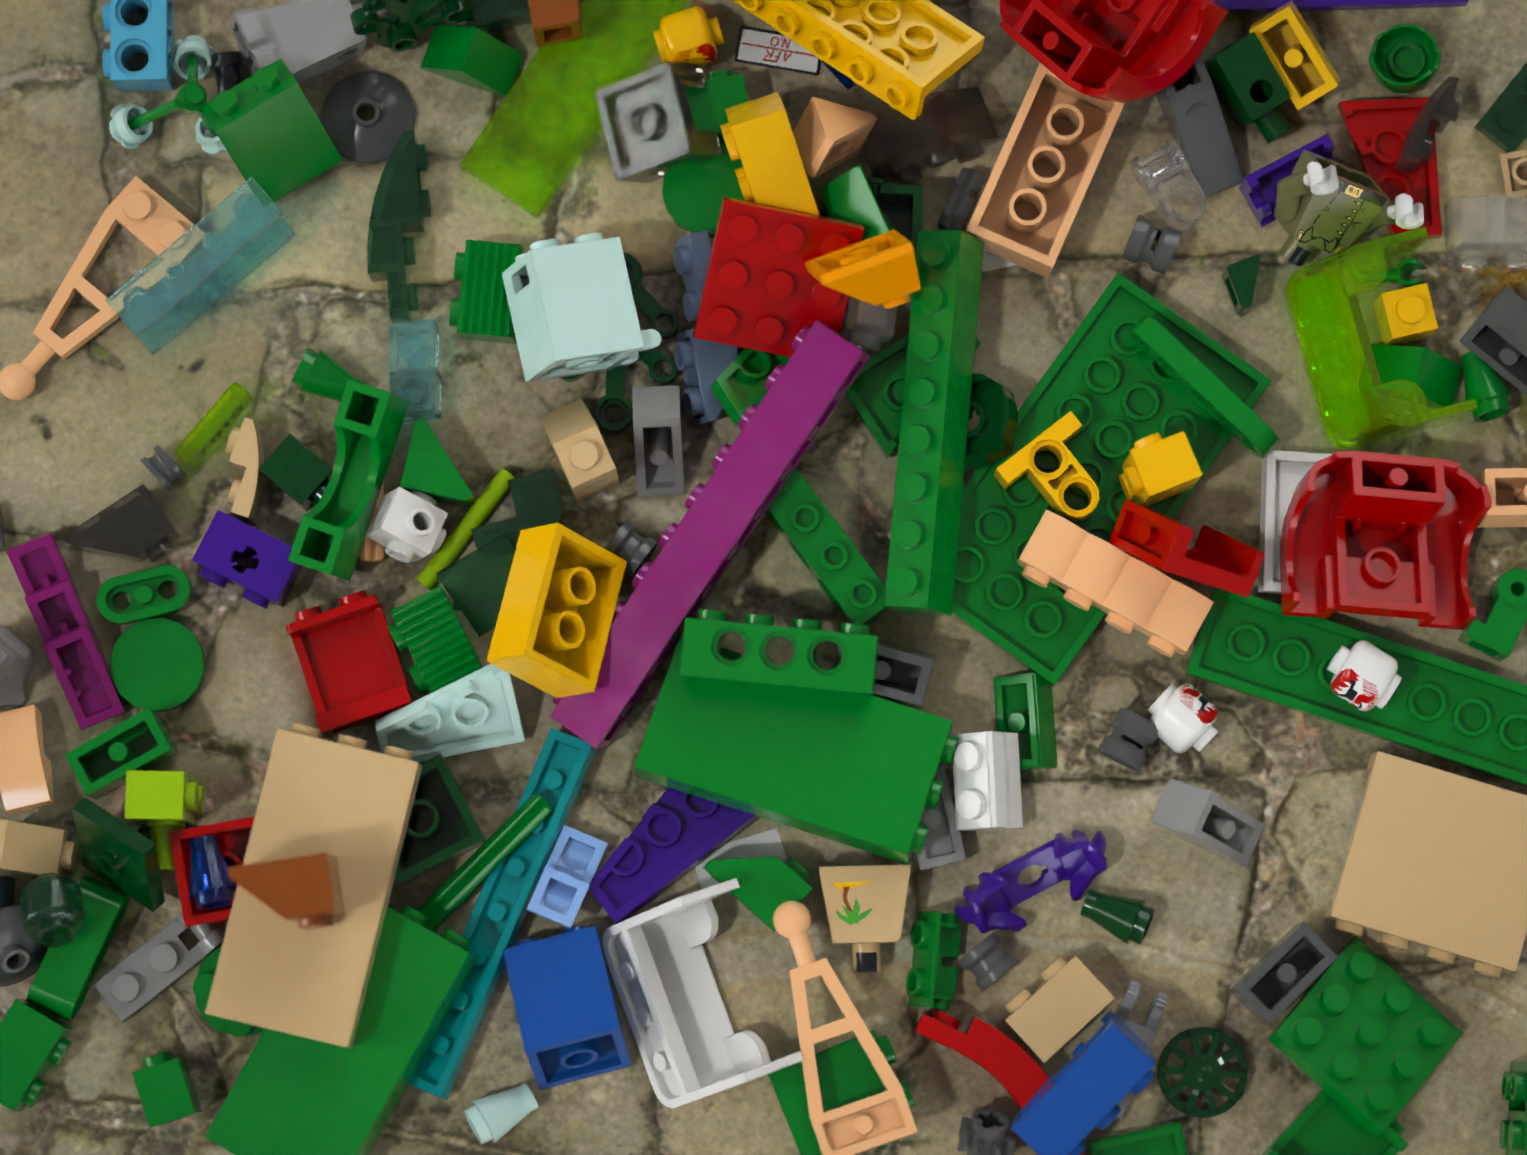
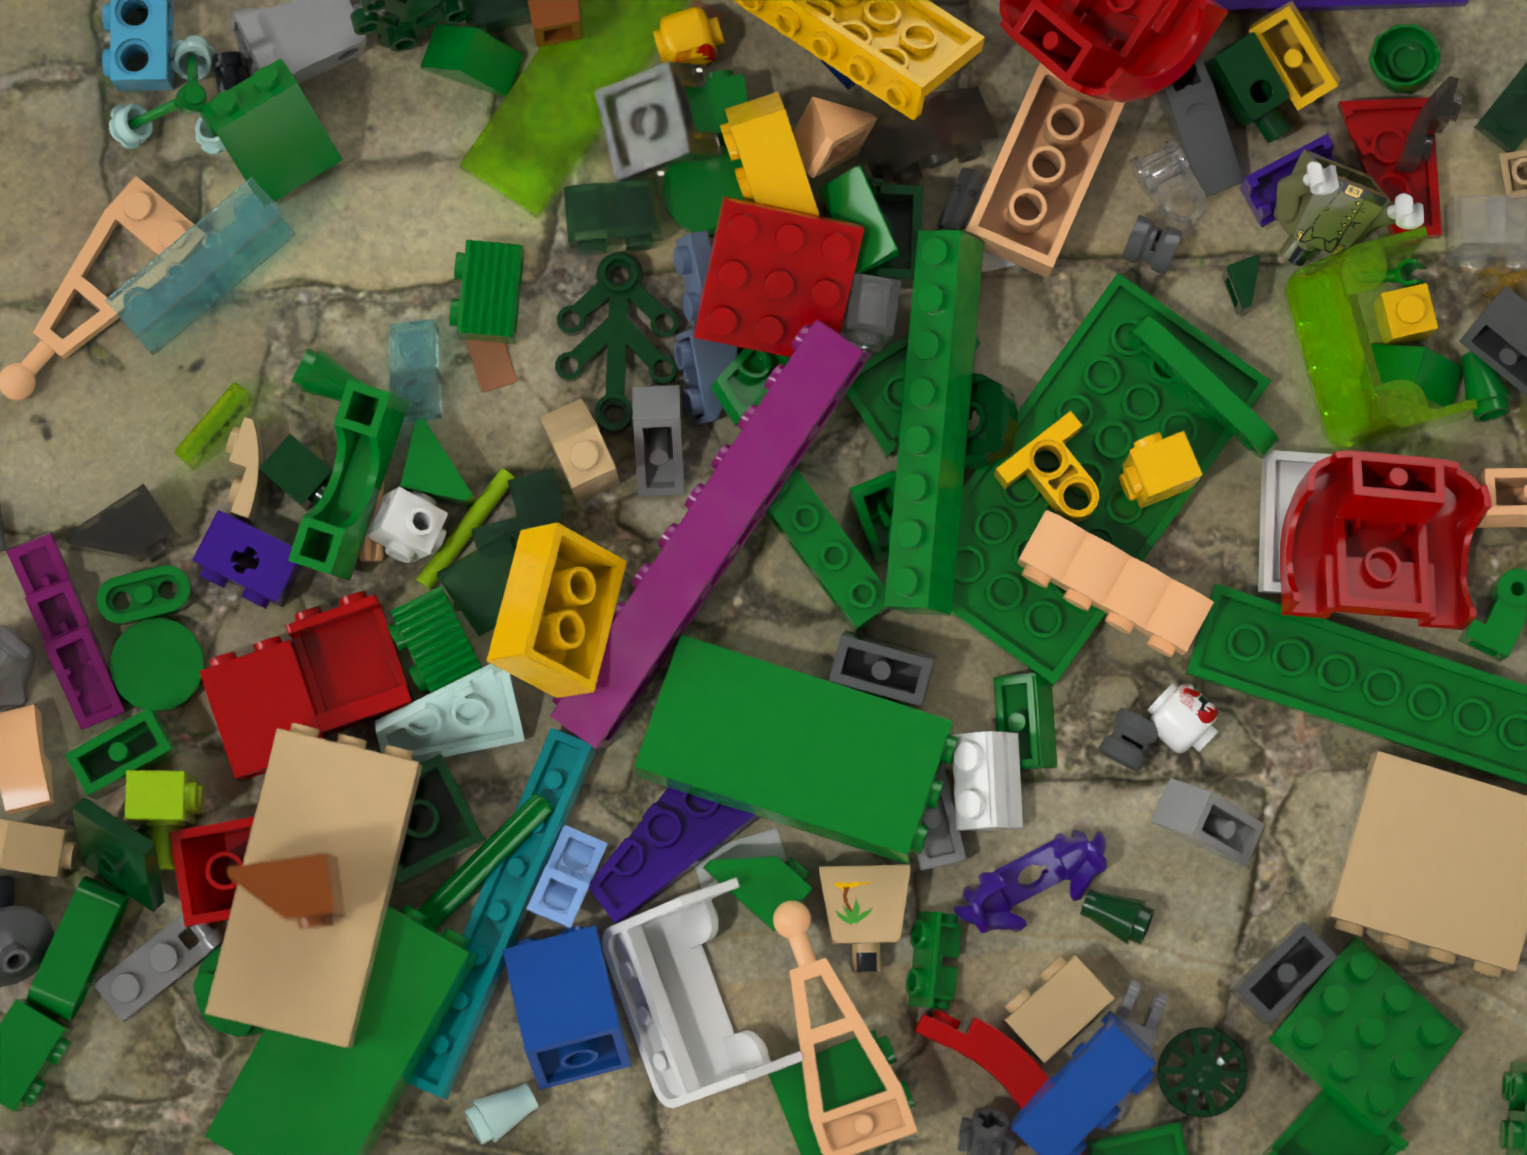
(52, 909): clear green head -> none
(163, 468): dark grey bush -> none
(166, 1089): green brick -> none
(209, 874): clear blue cone -> none
(255, 698): none -> red brick
(371, 139): dark grey dish -> none
(398, 210): clear green slope -> none
(491, 364): none -> nougat sticker
(574, 308): light aqua container -> none
(613, 215): none -> clear green brick
(632, 548): dark grey wheel -> none
(704, 657): green brick -> none
(774, 51): white sticker -> none
(872, 270): light orange slope -> none
(873, 508): none -> green slope
(987, 962): dark grey wheel -> none
(1165, 543): red panel -> none
(1364, 675): white head -> none

